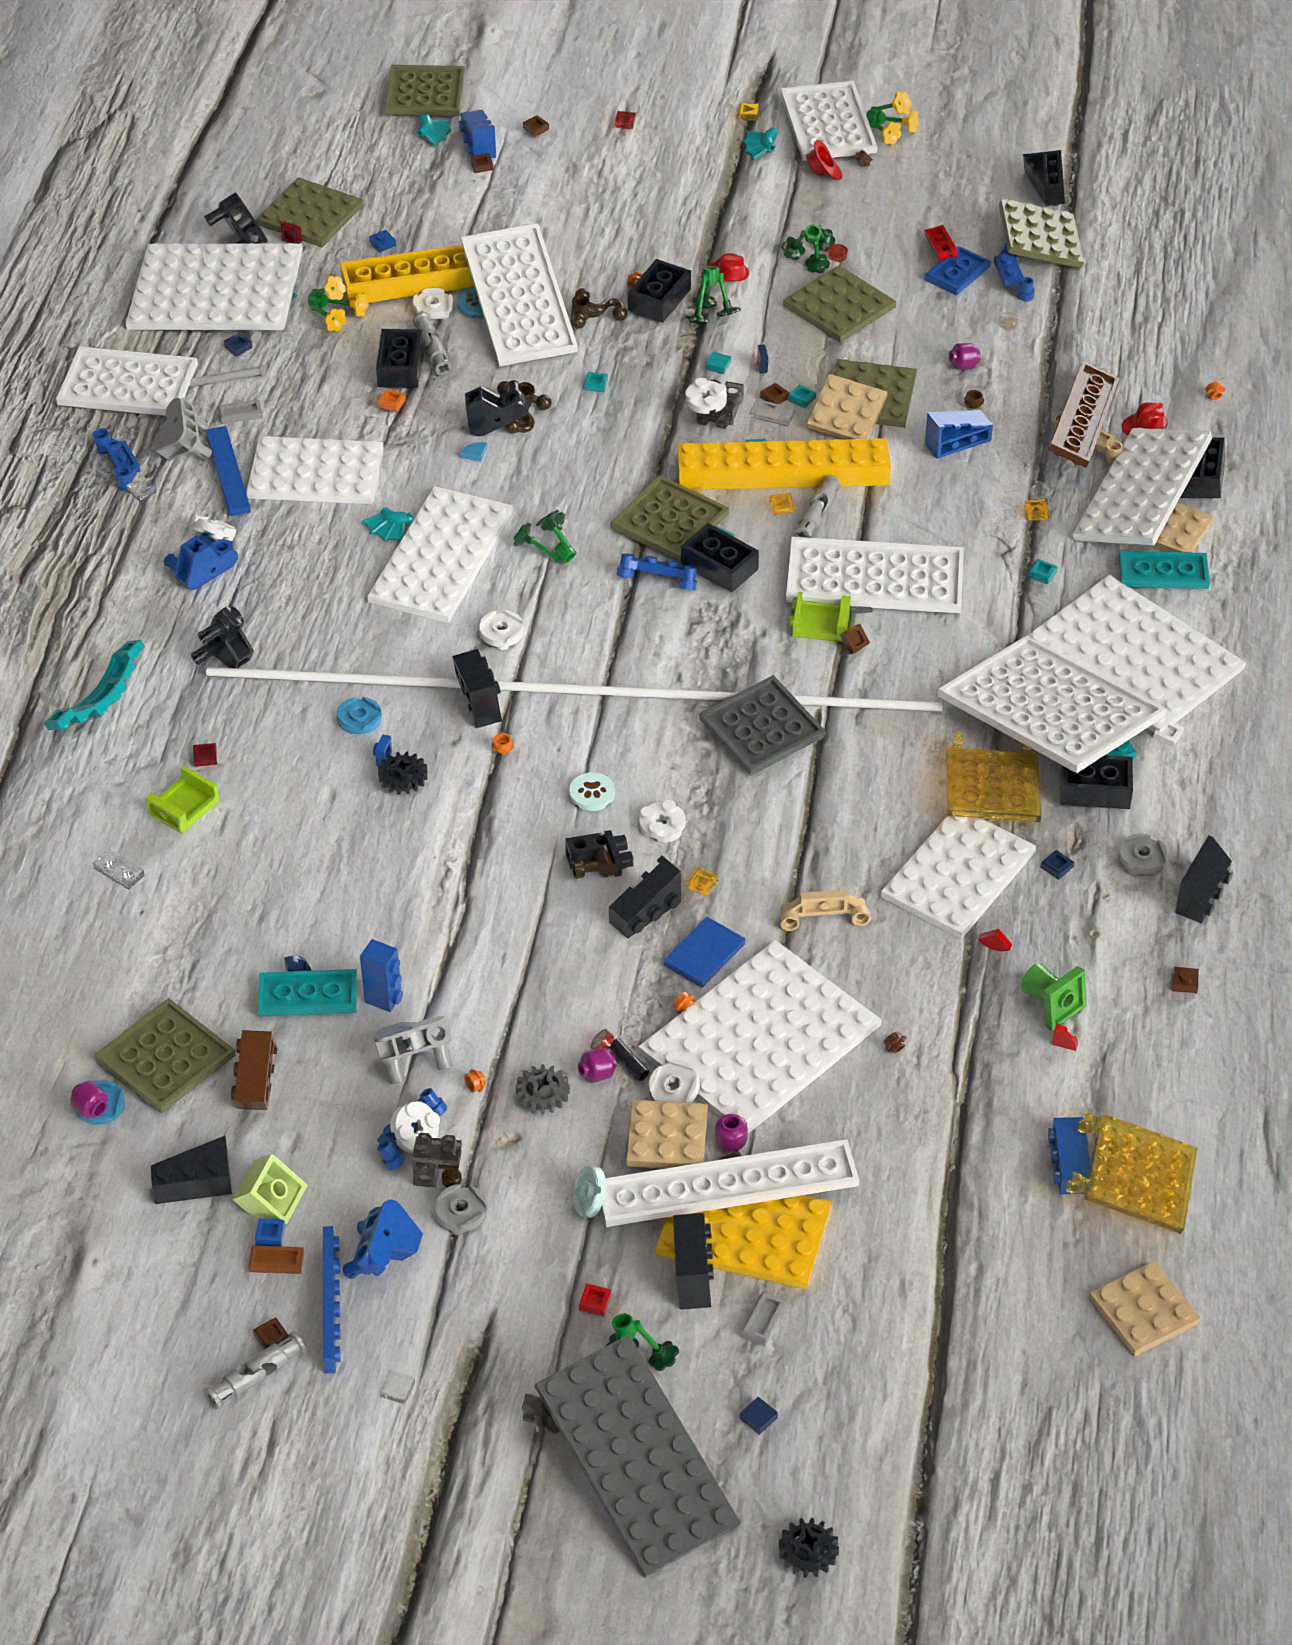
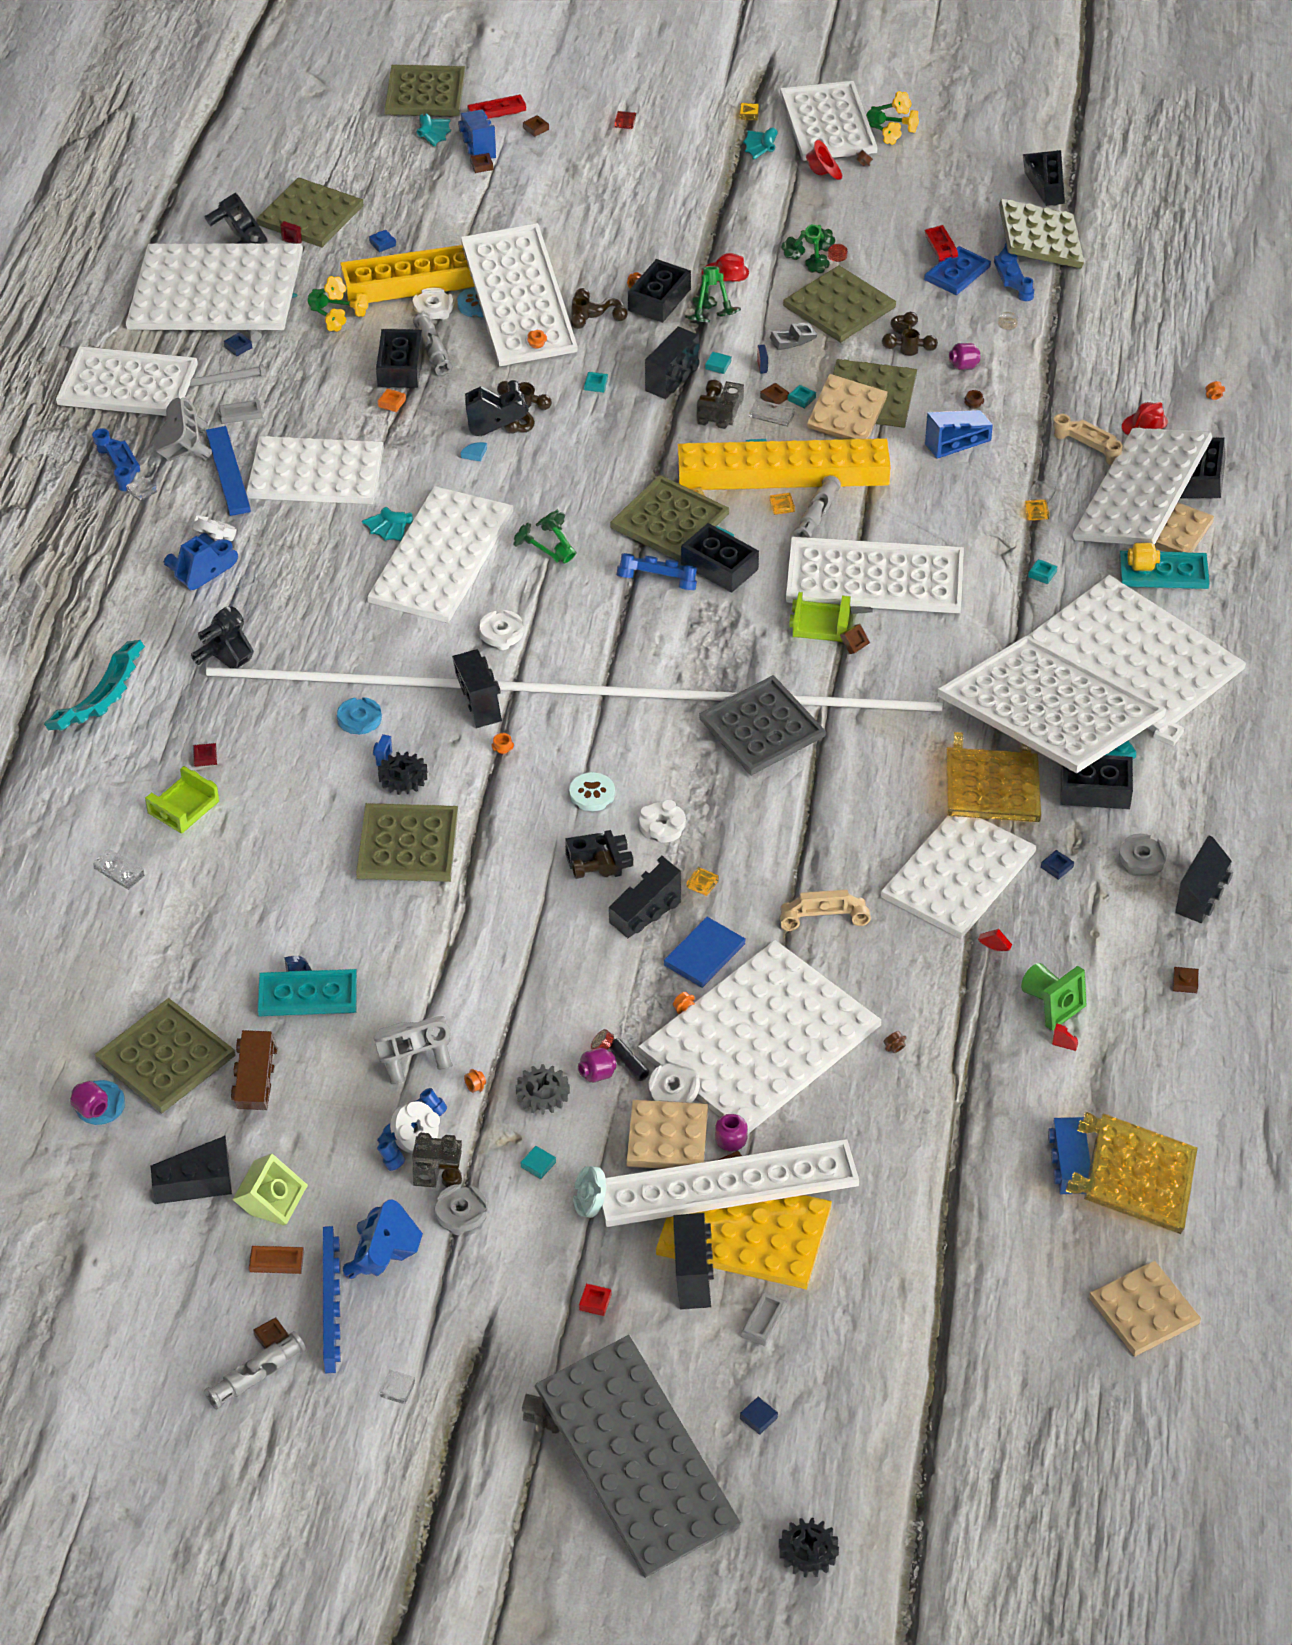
(270, 1232): blue plate -> none
(381, 975): blue brick -> none
(407, 842): none -> olive plate
(500, 106): none -> red plate
(536, 342): none -> orange plate
(538, 1162): none -> teal tile
(662, 1355): plant -> none
(672, 362): none -> black brick
(715, 394): white plate -> none
(797, 335): none -> dark grey slope
(909, 340): none -> dark brown piece
(1083, 414): plate -> none
(1143, 556): none -> yellow head

